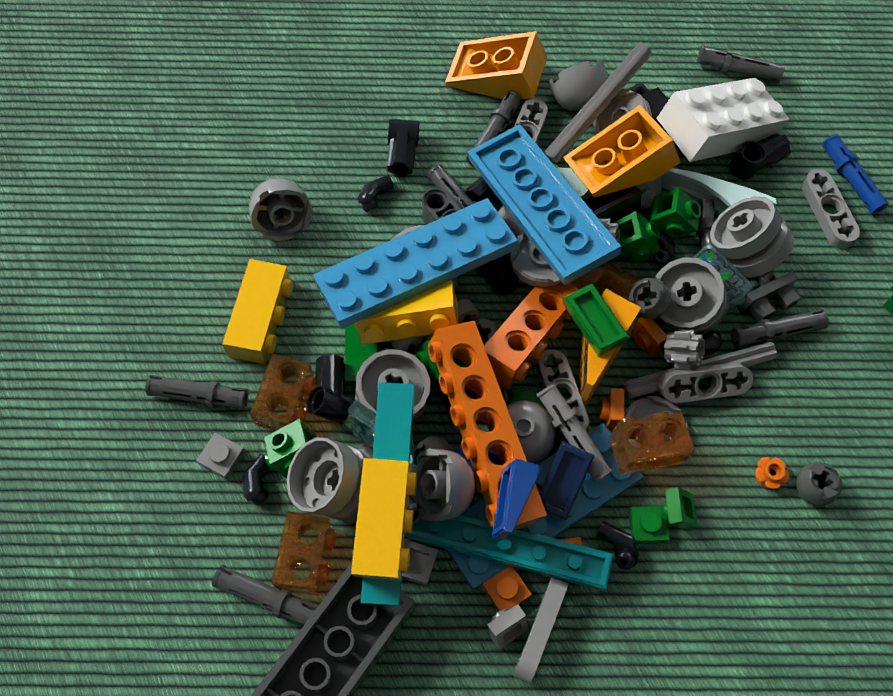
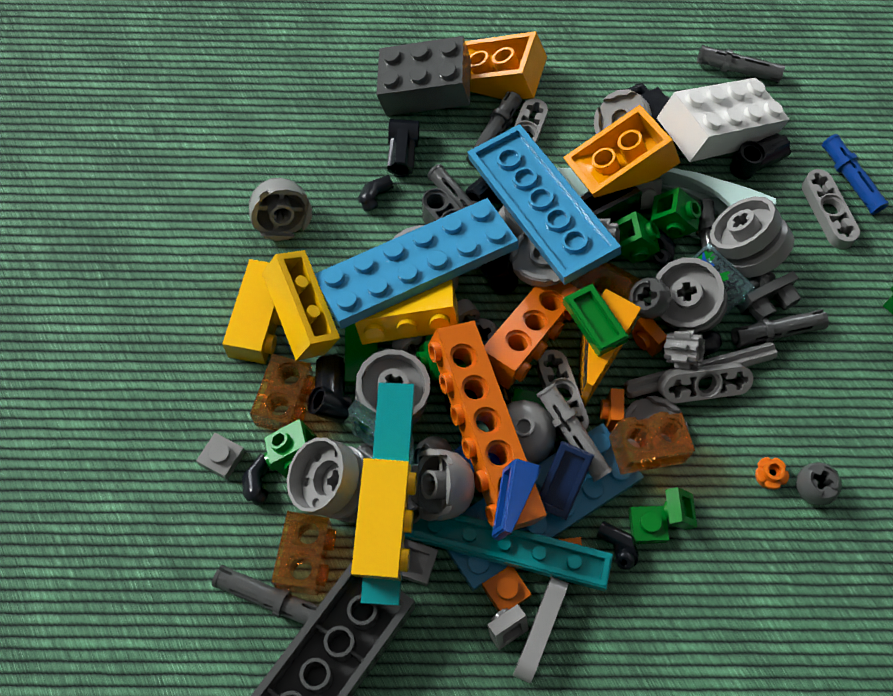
(211, 394): dark grey pin -> none
(300, 305): none -> yellow brick
(424, 76): none -> dark grey brick
(578, 84): light grey cylinder -> none
(598, 102): light grey axle -> none

